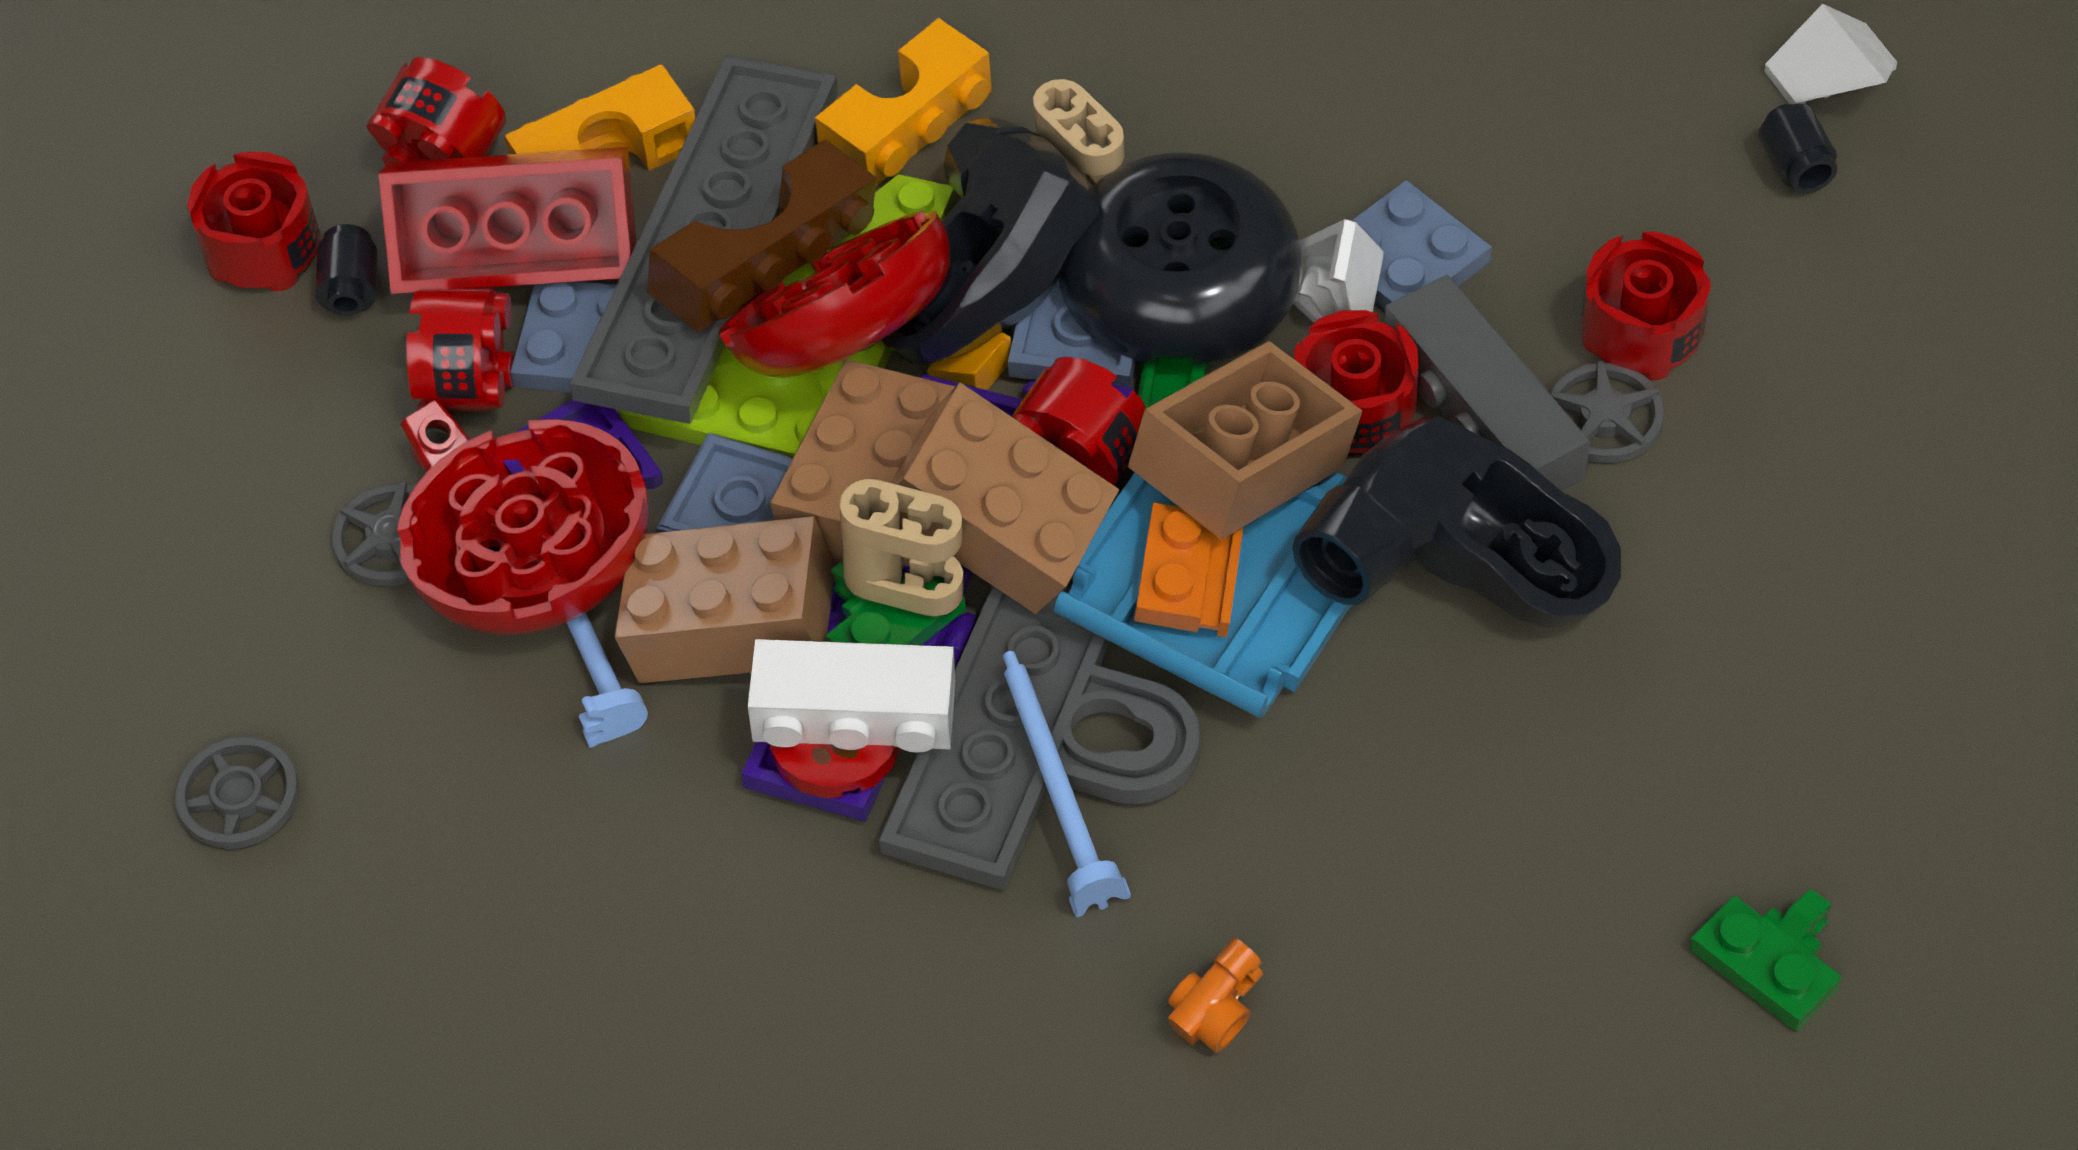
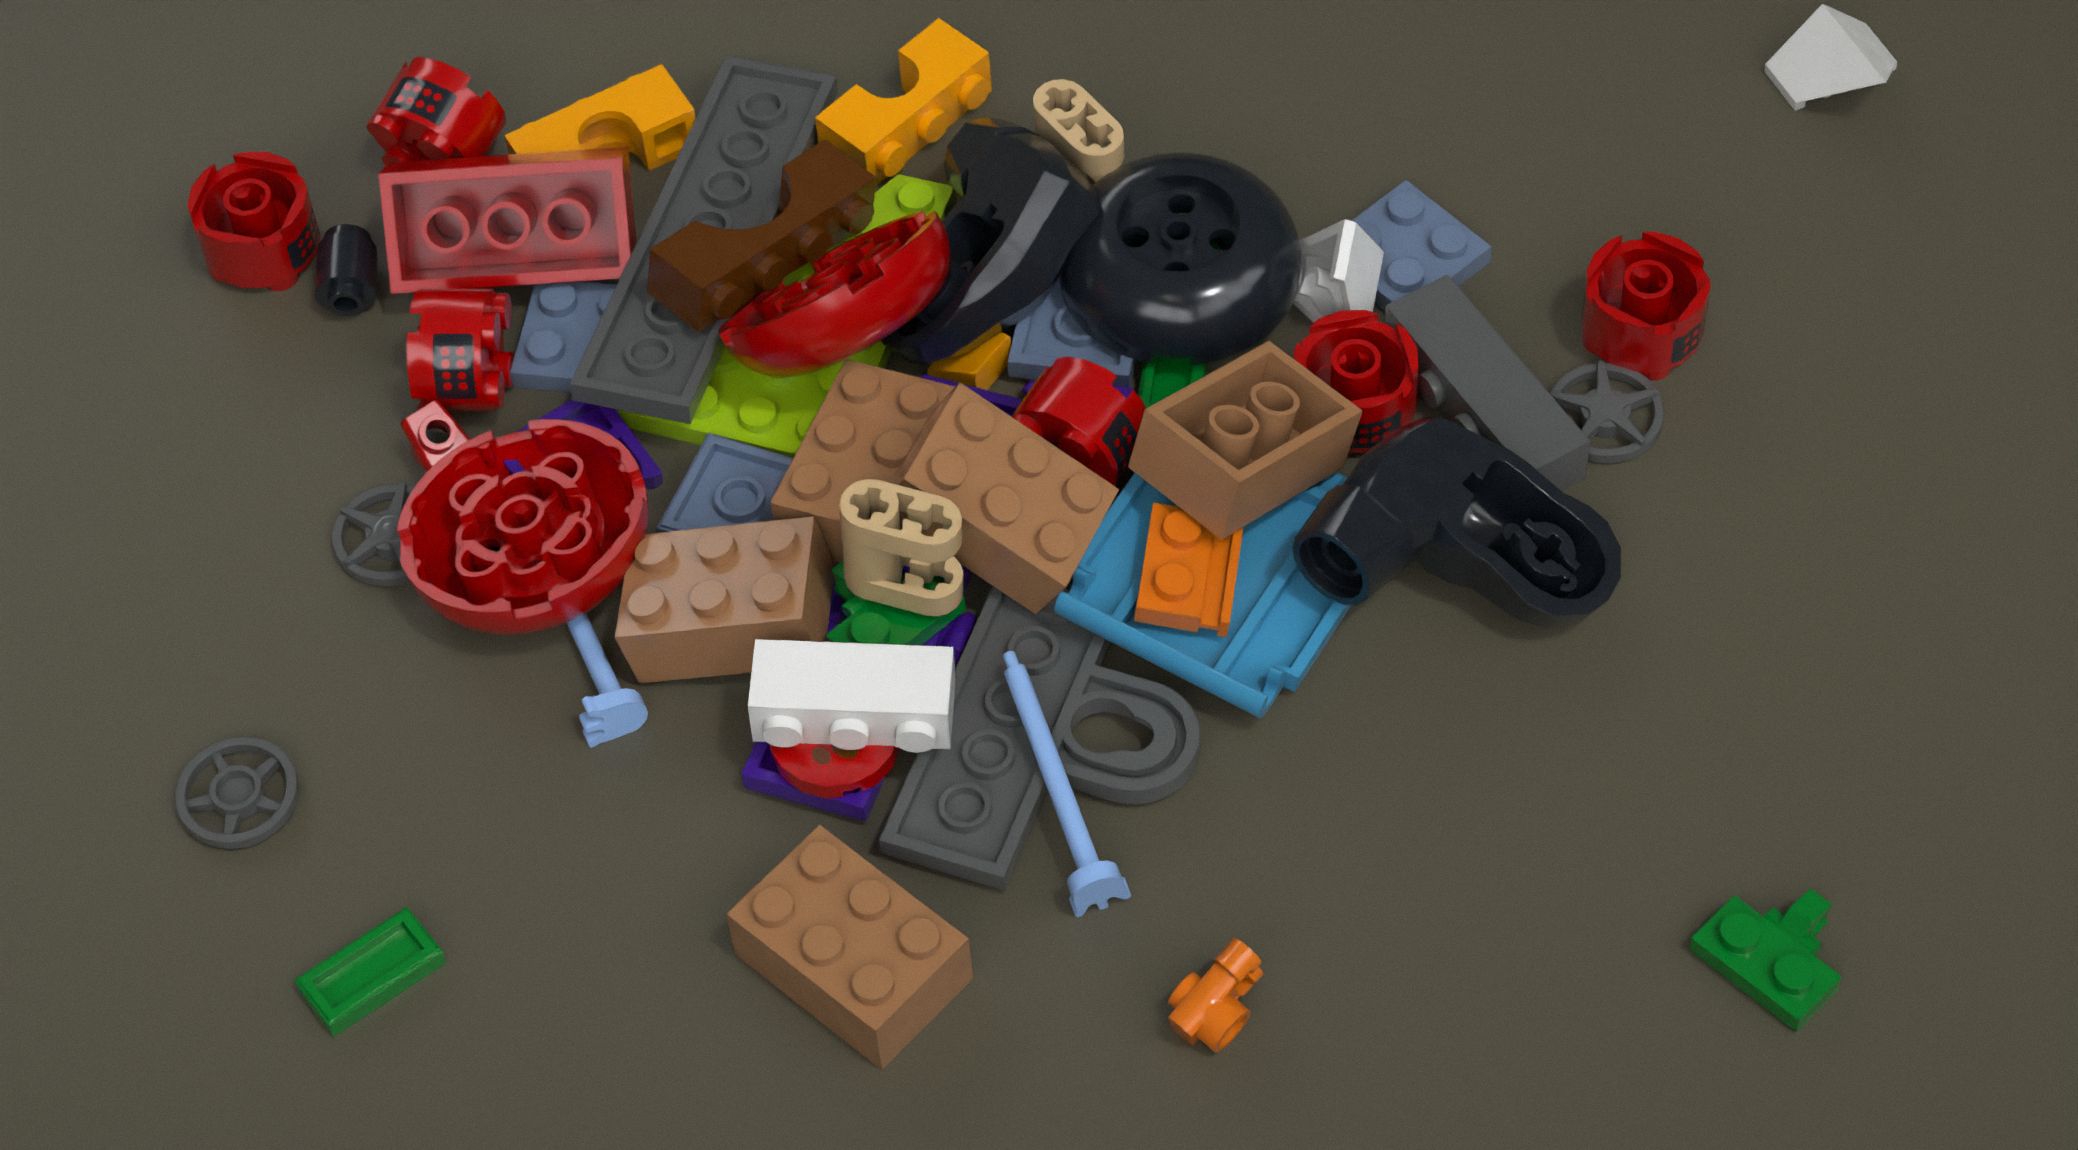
(370, 971): none -> green tile
(850, 946): none -> medium nougat brick
(1798, 147): black brick -> none

